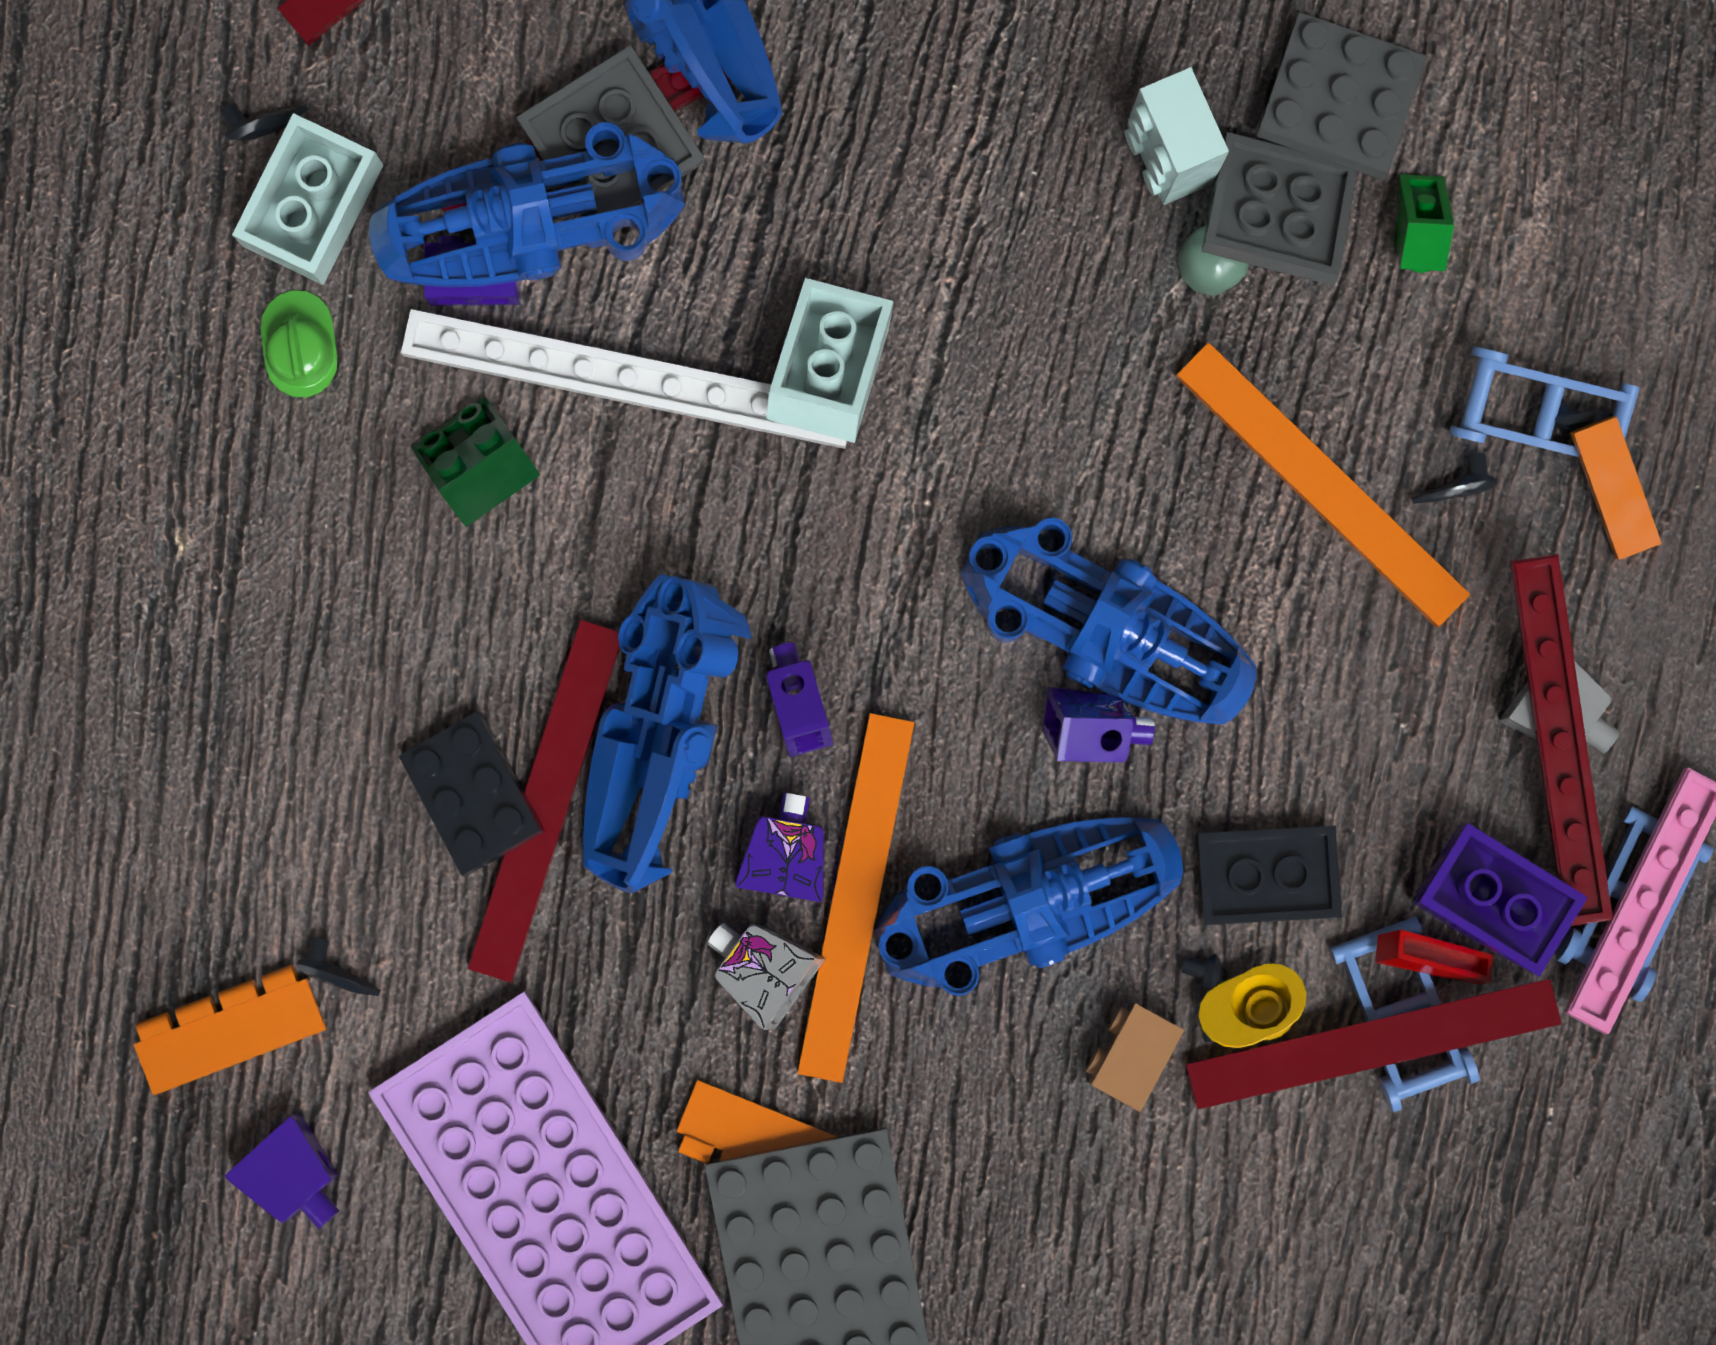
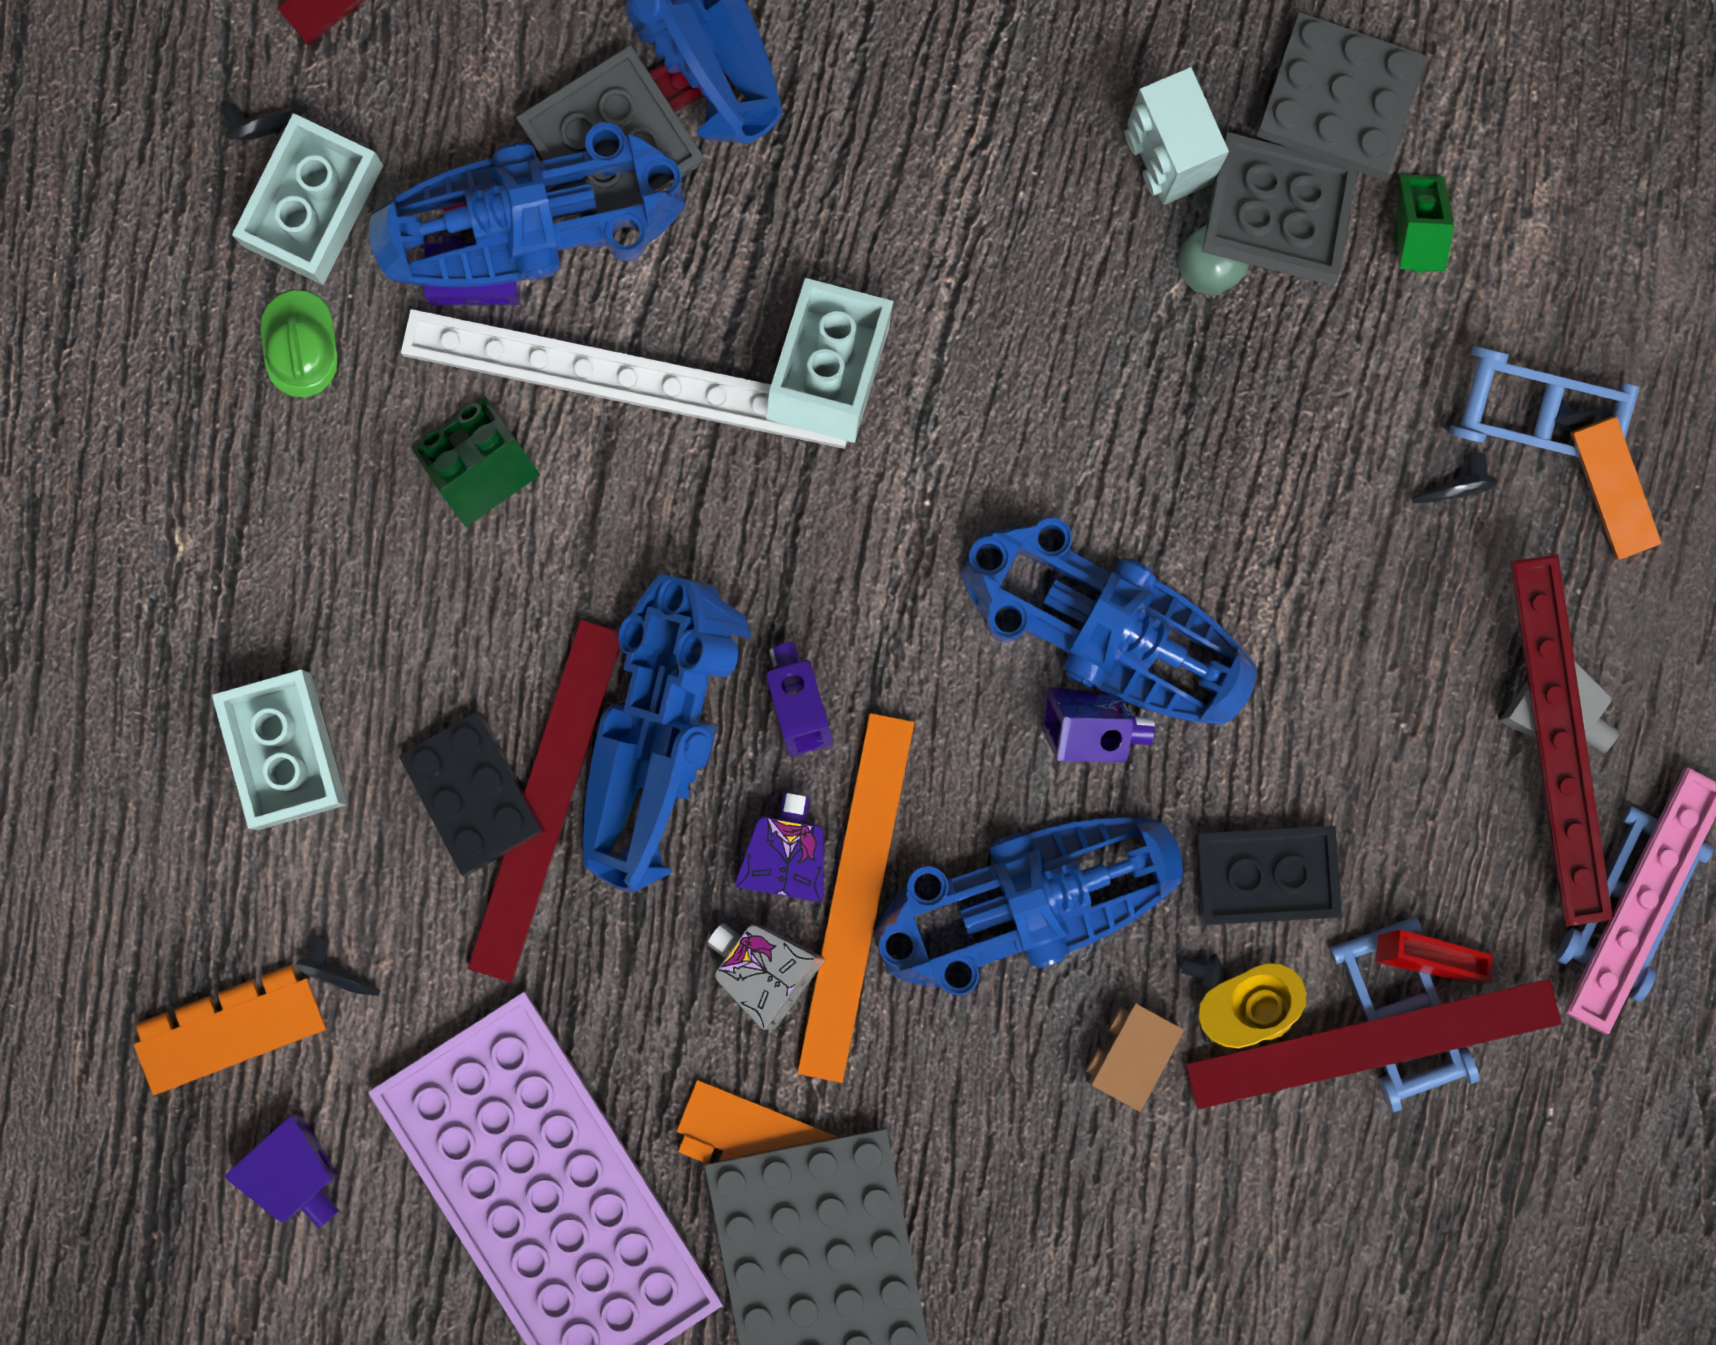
(279, 750): none -> light aqua brick
(1322, 485): orange tile -> none
(1499, 899): dark purple slope -> none

